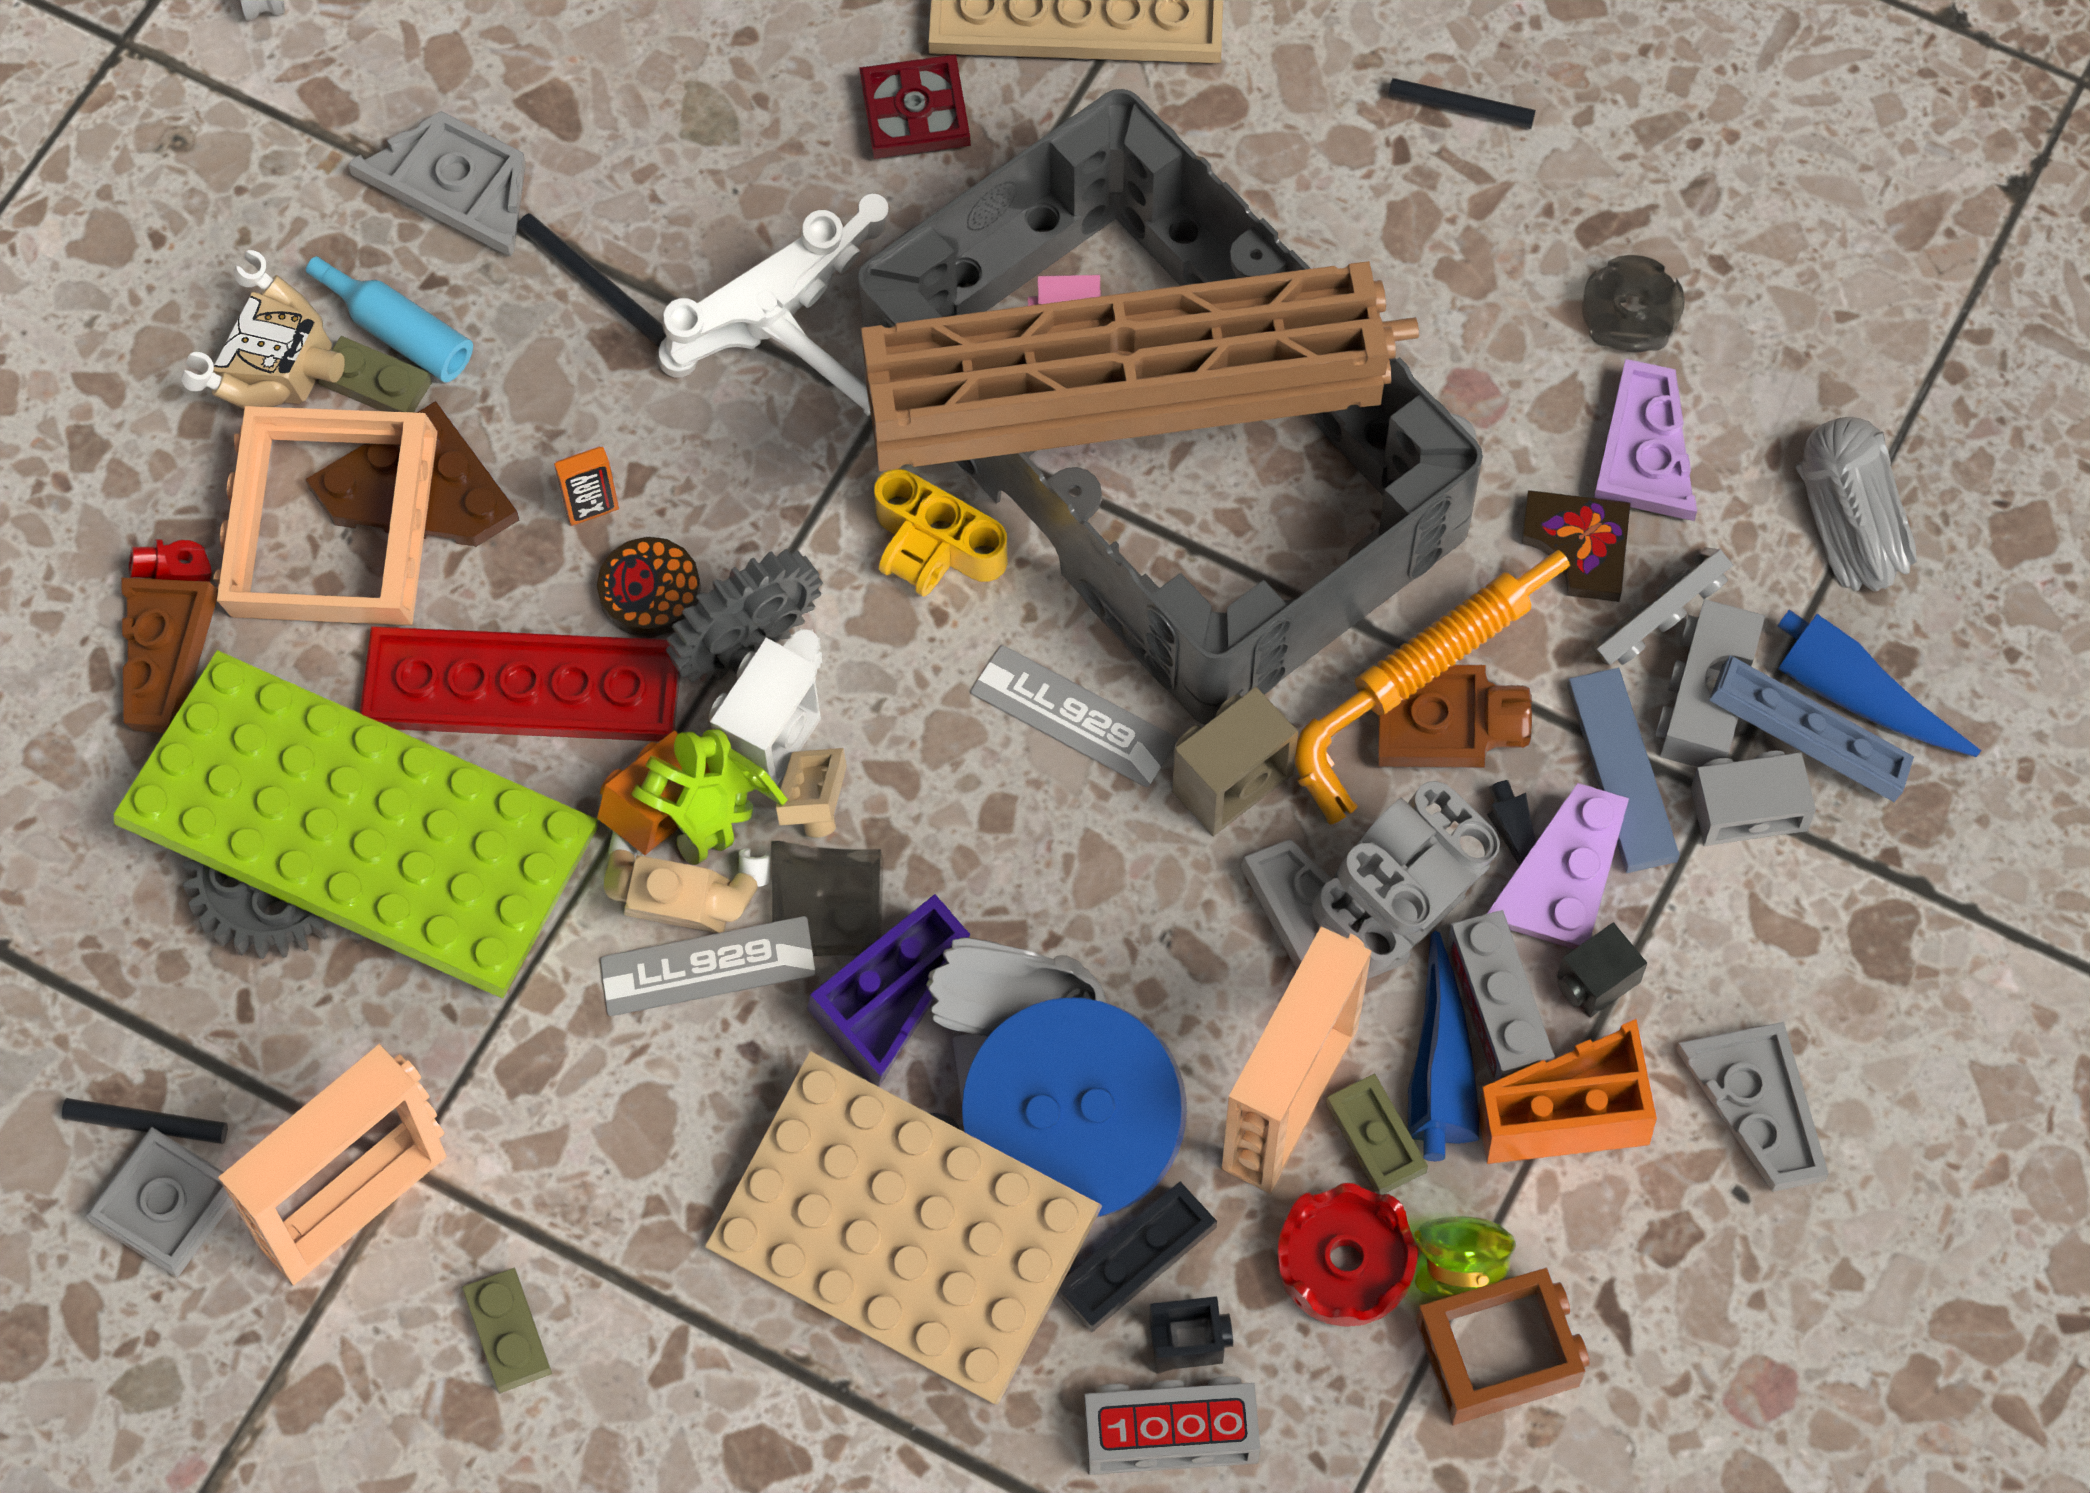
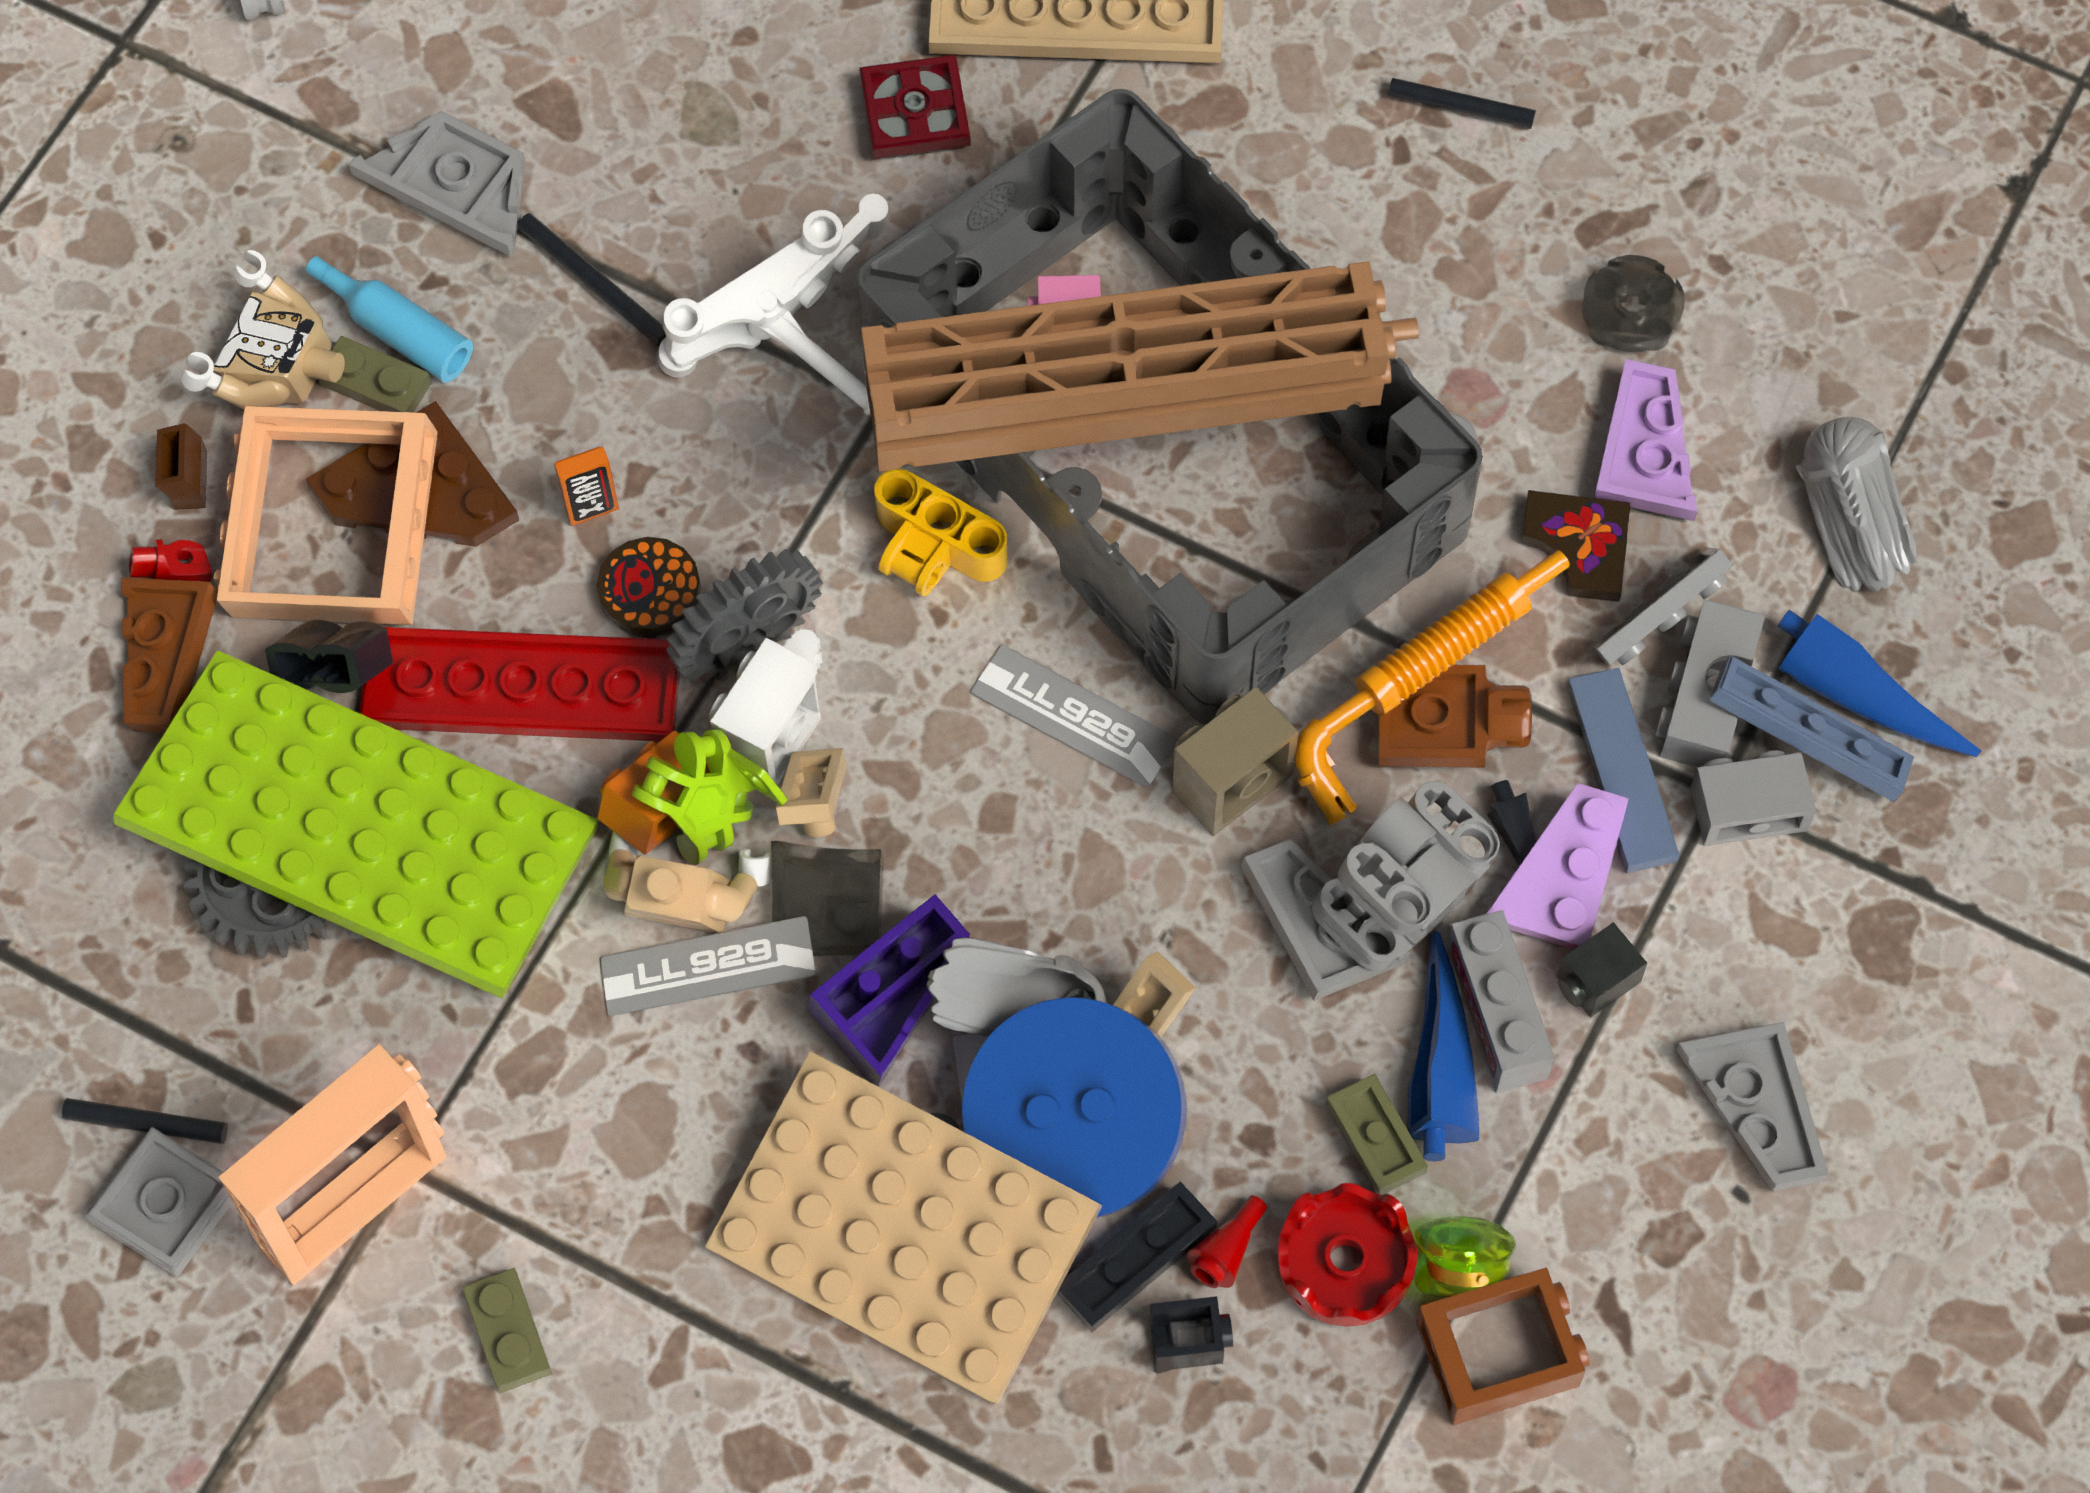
(181, 466): none -> reddish brown piece
(331, 655): none -> black brick
(1156, 993): none -> tan tile
(1172, 1426): light grey brick -> none
(1220, 1254): none -> red cone
(1295, 1059): light nougat window -> none
(1571, 1104): orange wedge -> none

